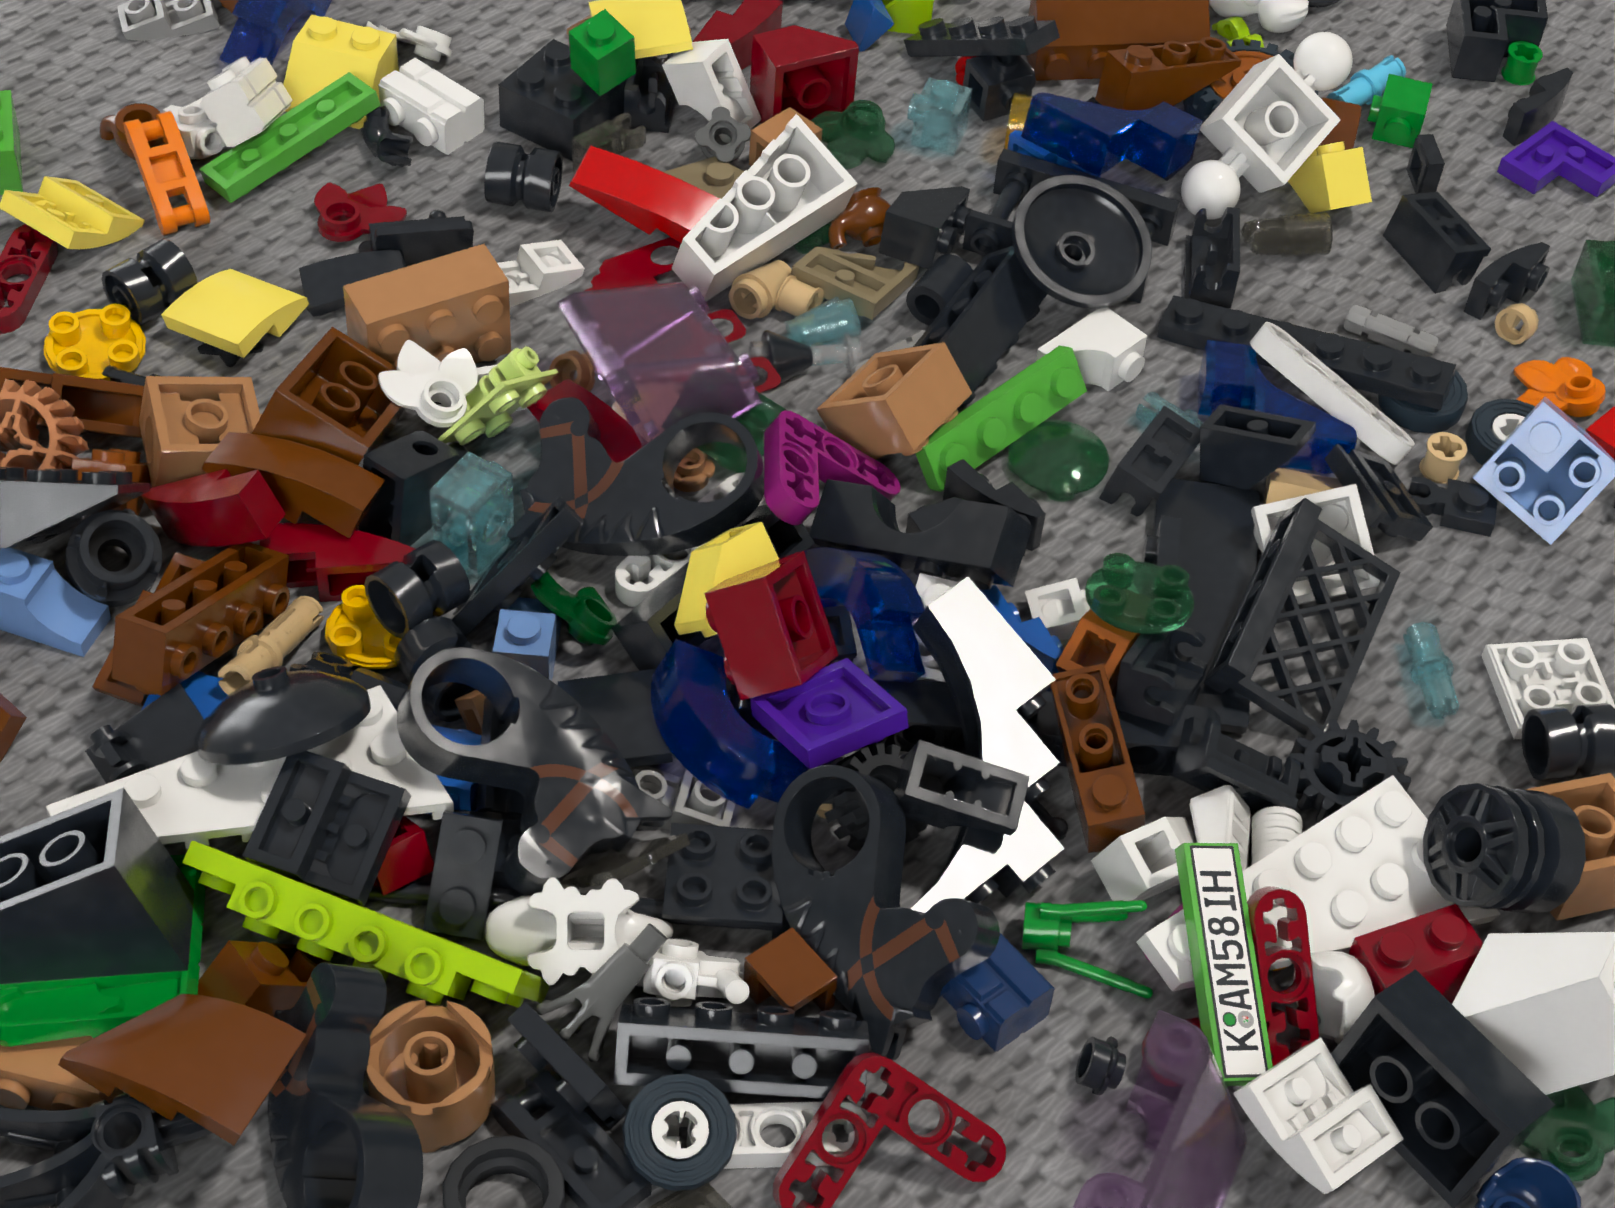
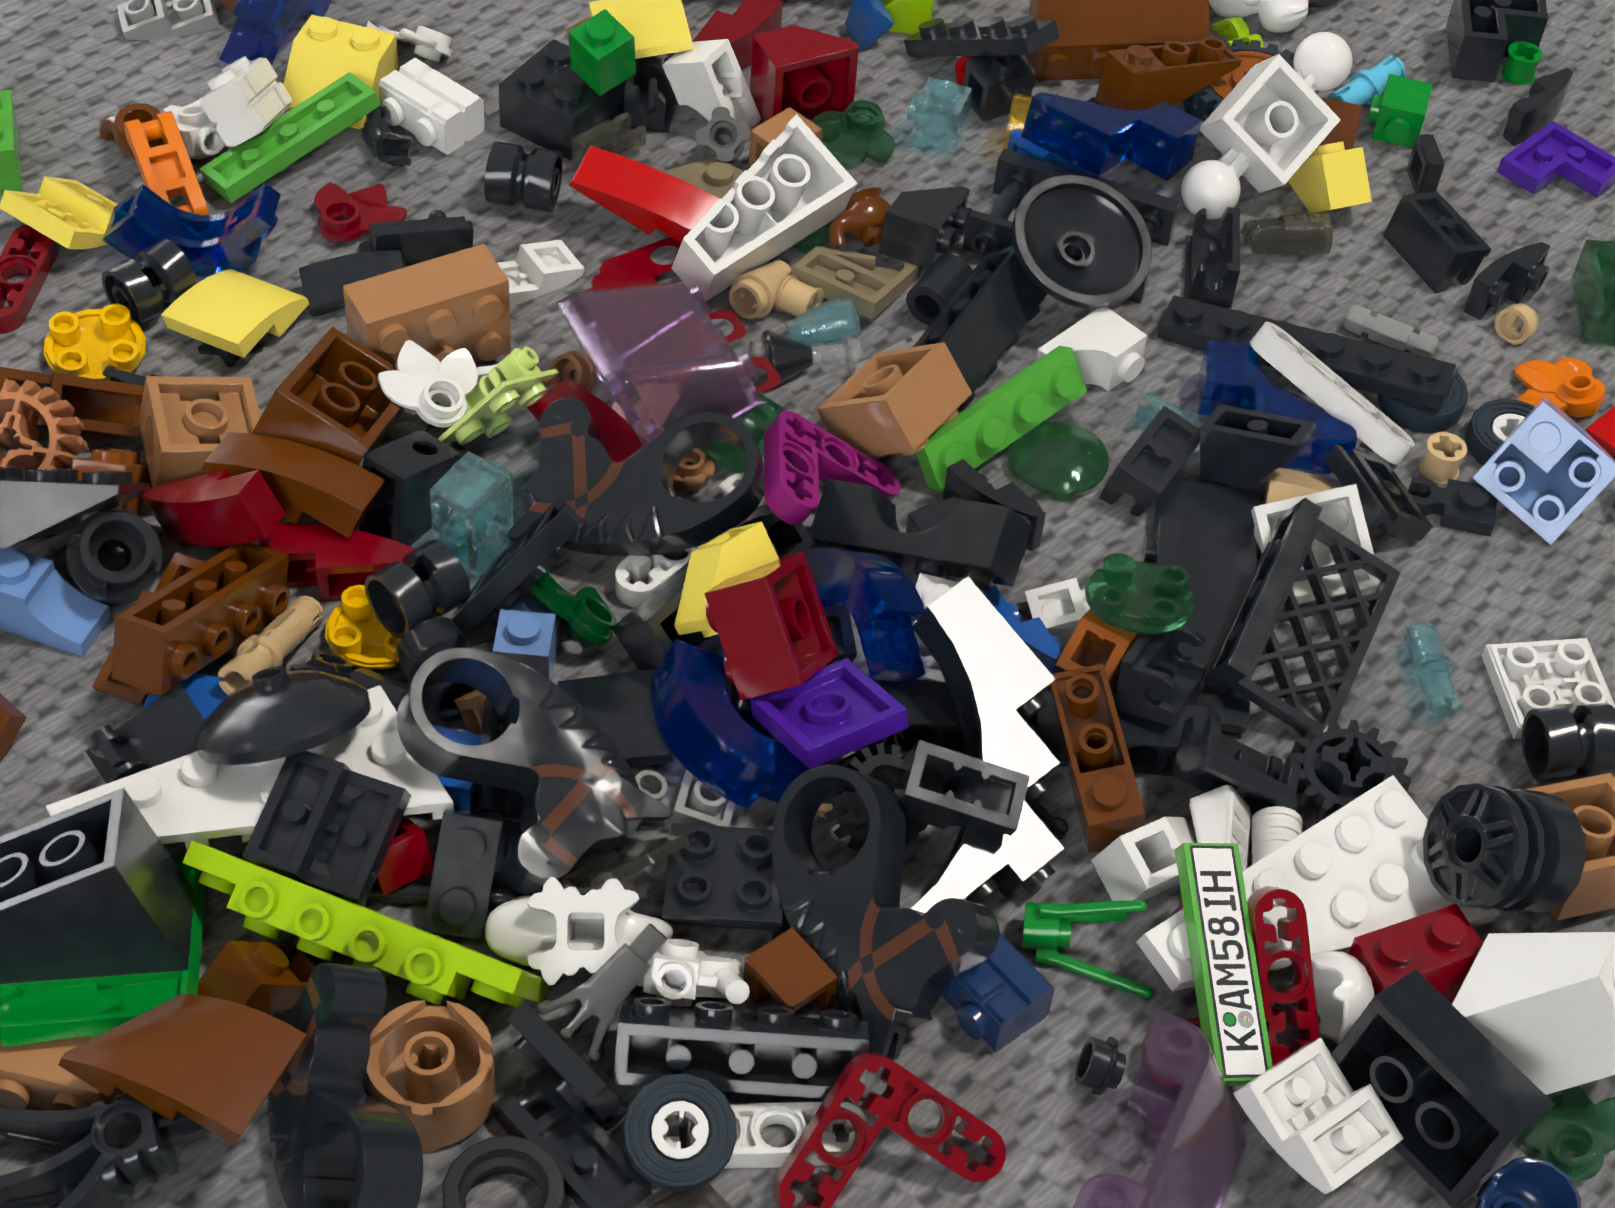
(207, 241): none -> clear blue arch

